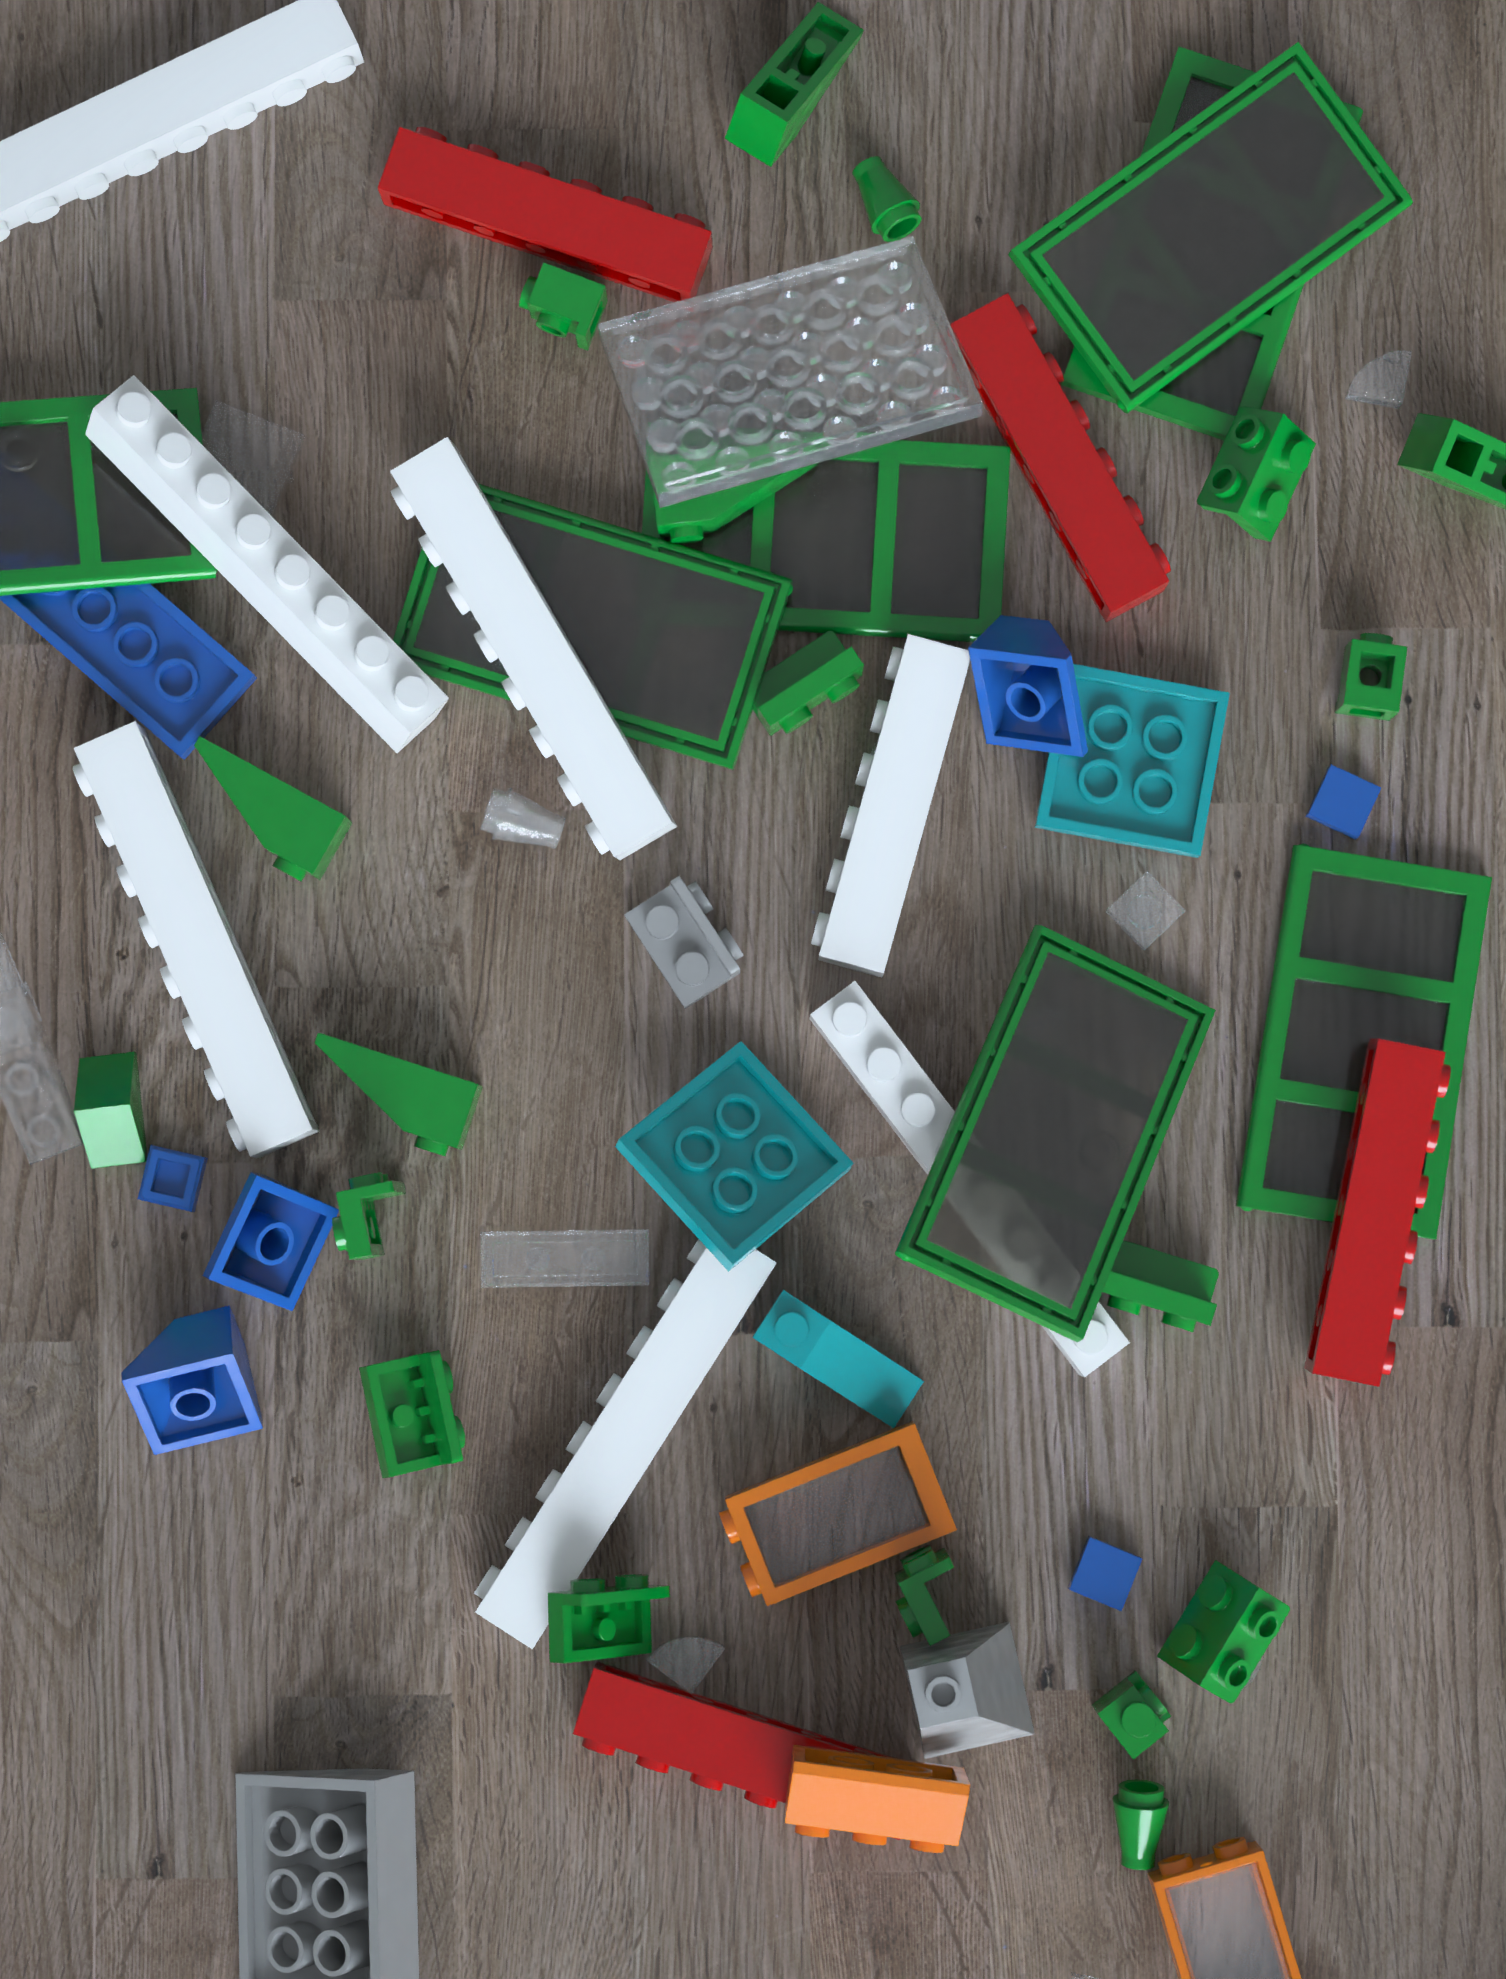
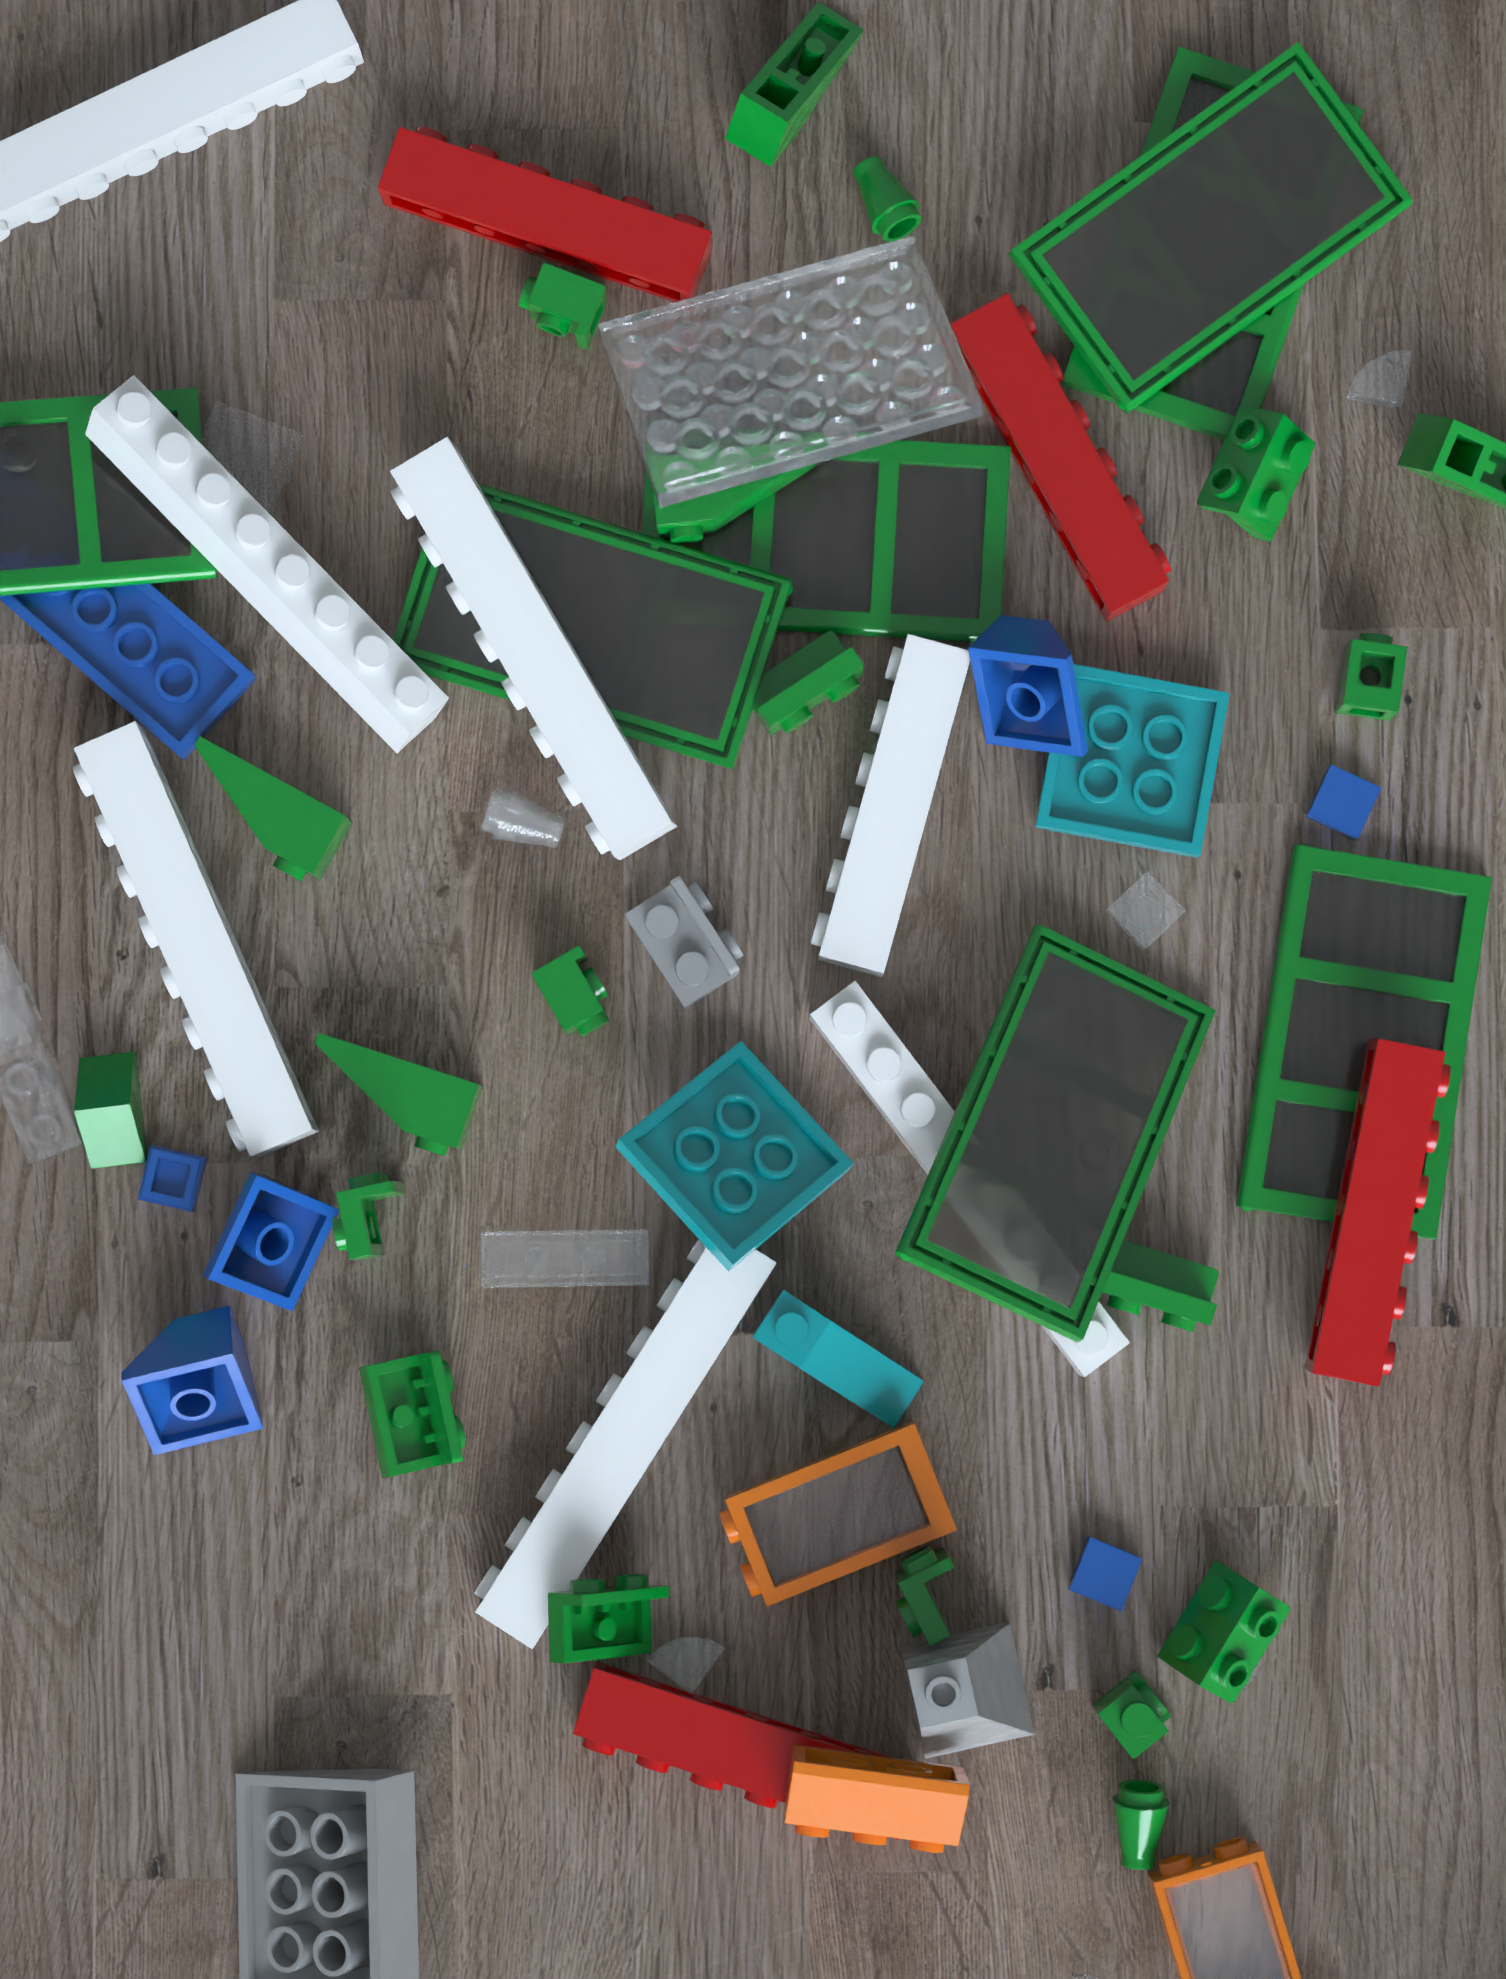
(573, 993): none -> green brick

